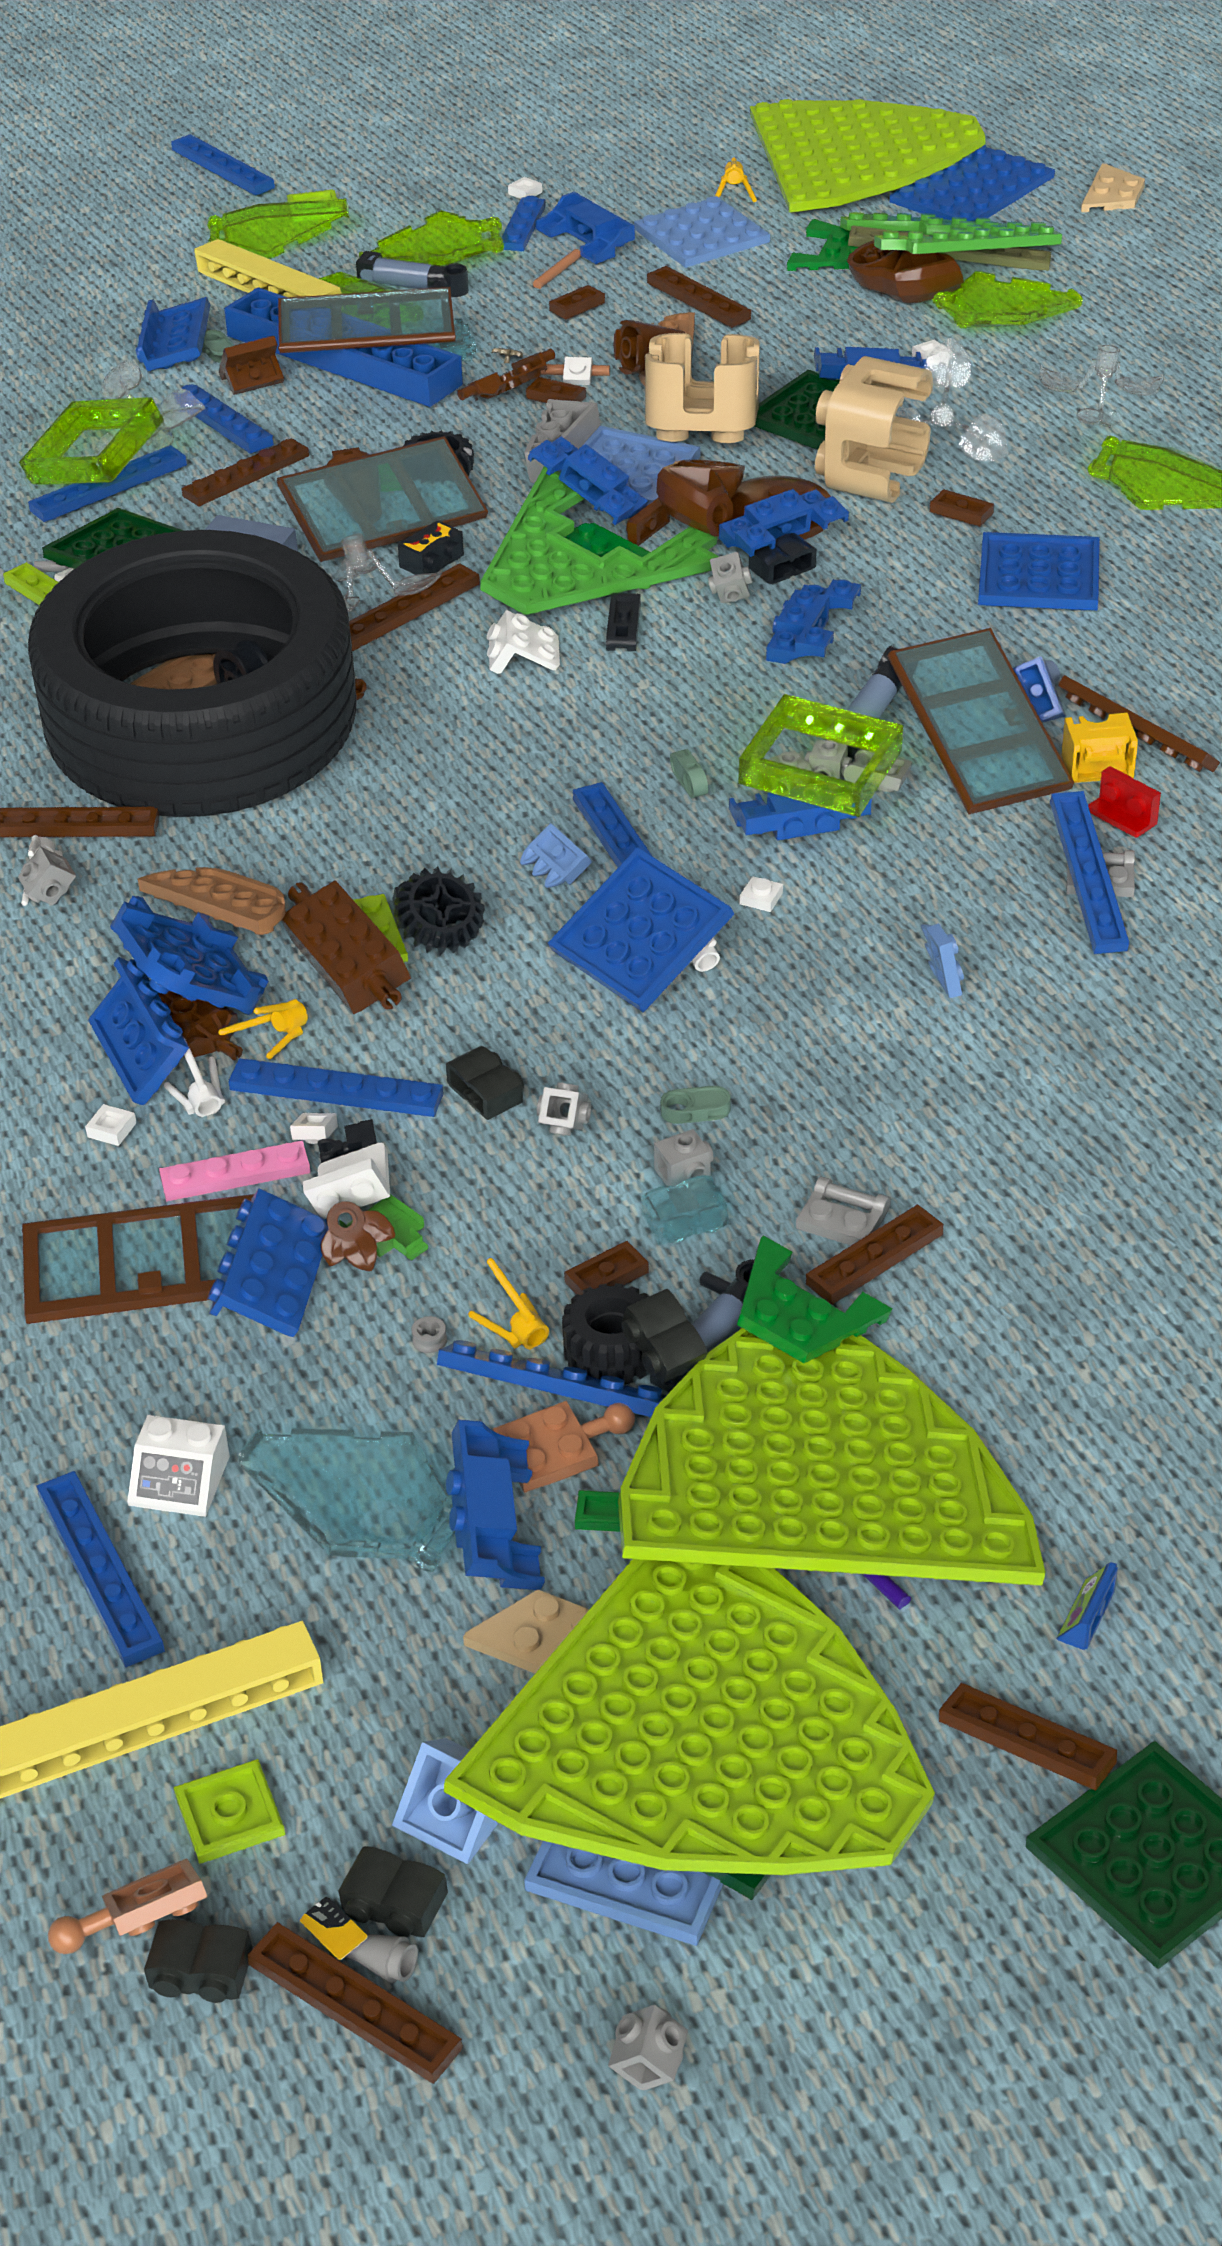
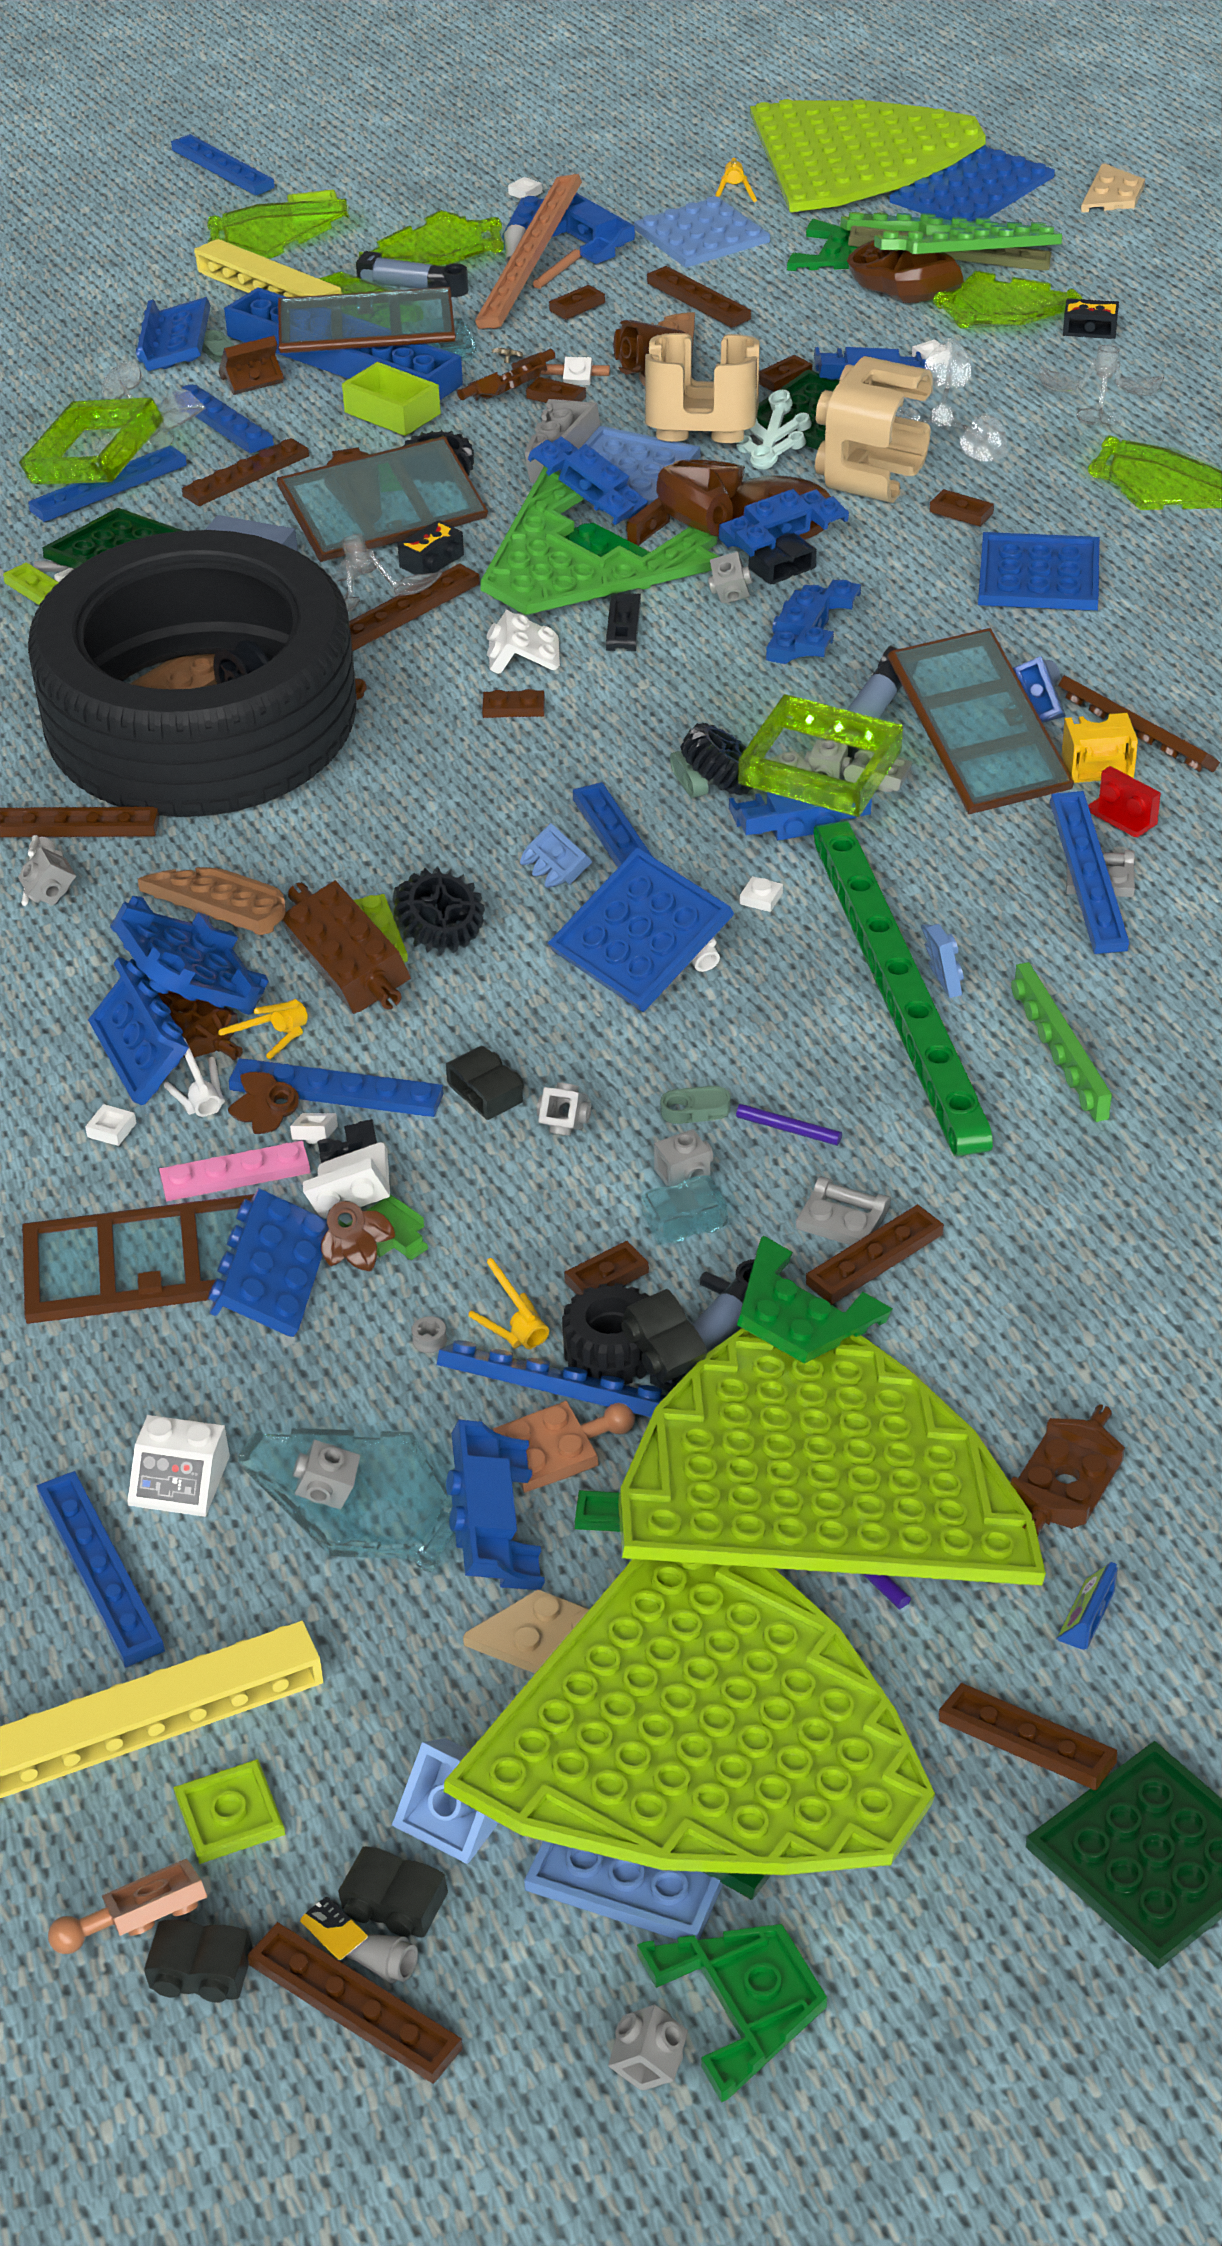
(259, 1102): none -> reddish brown plate
(325, 1474): none -> light grey brick
(391, 398): none -> lime piece
(512, 237): none -> light grey cone
(513, 703): none -> reddish brown plate
(528, 252): none -> nougat plate
(715, 756): none -> black gear
(760, 1987): none -> green wing
(766, 454): none -> light aqua plant
(783, 372): none -> reddish brown plate
(789, 1124): none -> dark purple bar
(903, 991): none -> green beam
(1064, 1045): none -> bright green plate
(1072, 1449): none -> reddish brown plate
(1090, 318): none -> black brick

